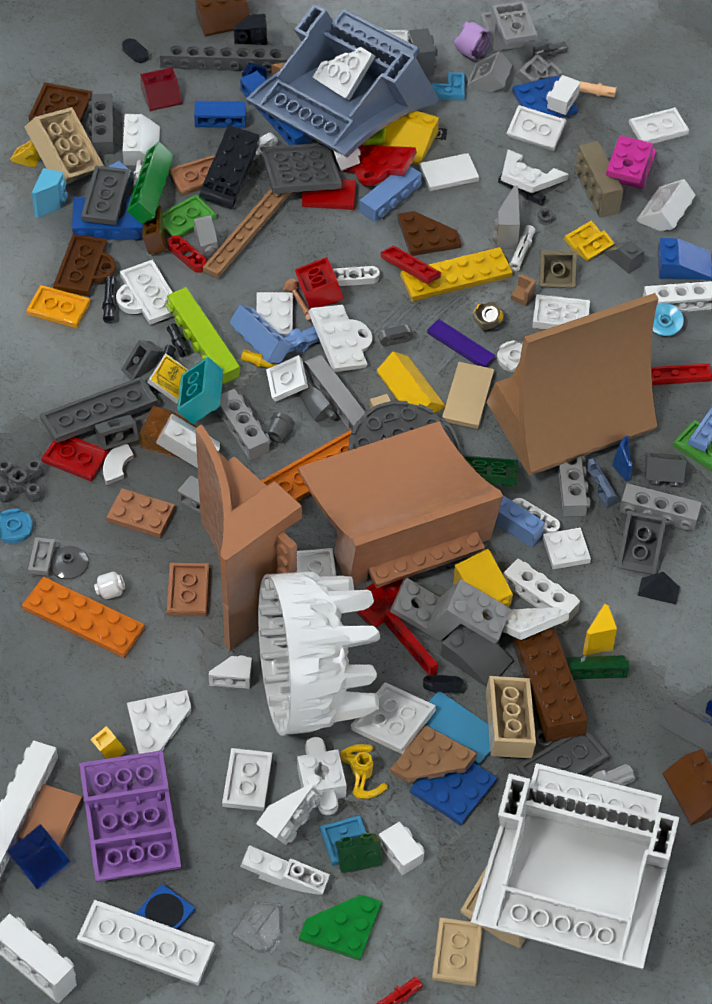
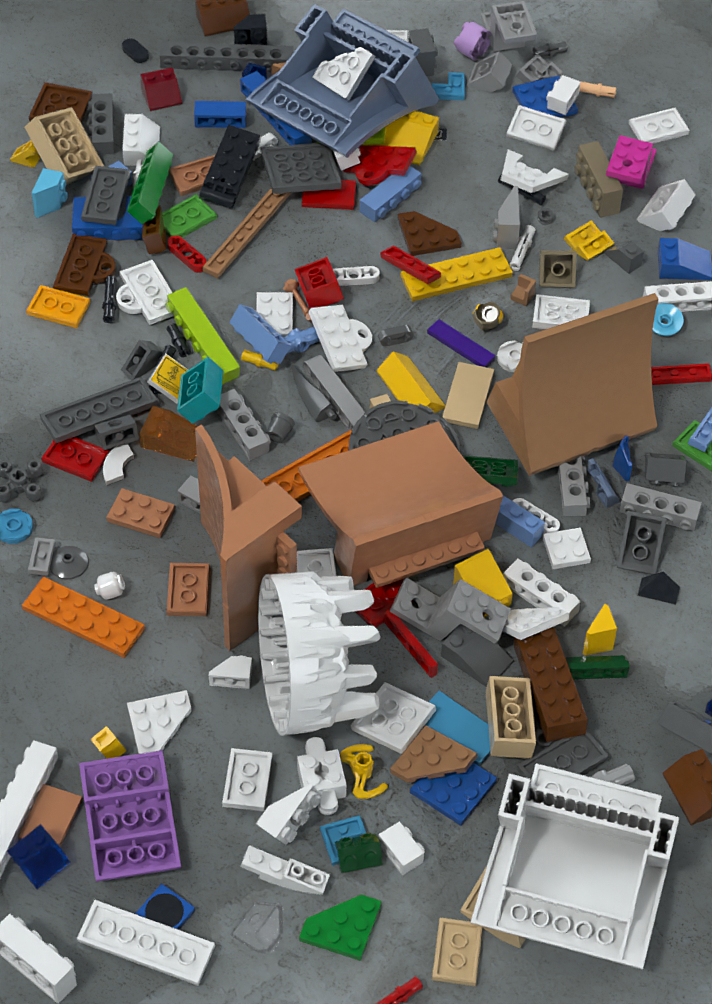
(180, 439): white slope -> none
(205, 236): light grey slope -> none
(287, 378): white plate -> none
(443, 683): black tile -> none
(449, 172): white tile -> none

